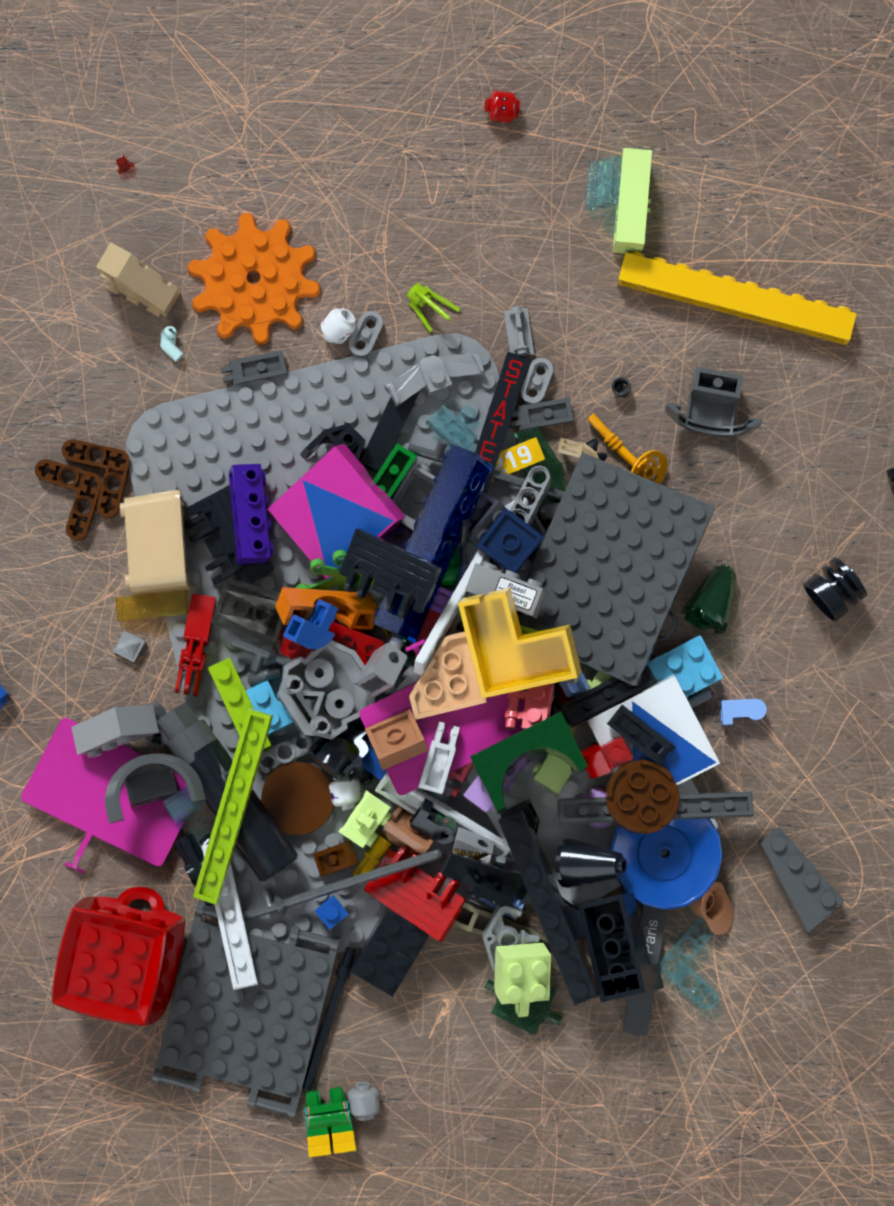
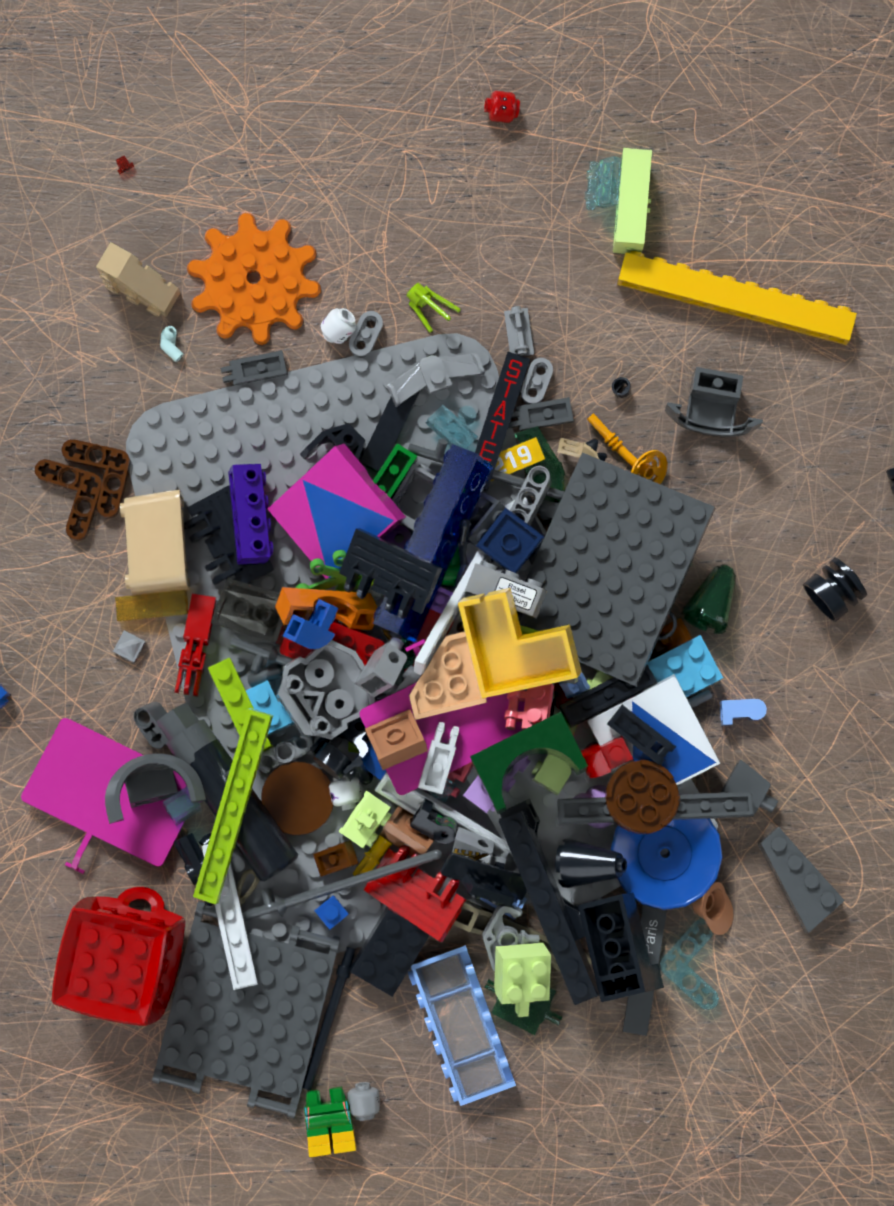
(114, 729): light grey wedge -> none
(239, 887): none -> dark tan piece
(461, 1026): none -> clear window
(678, 638): none -> reddish brown slope
(746, 779): none -> dark grey torso

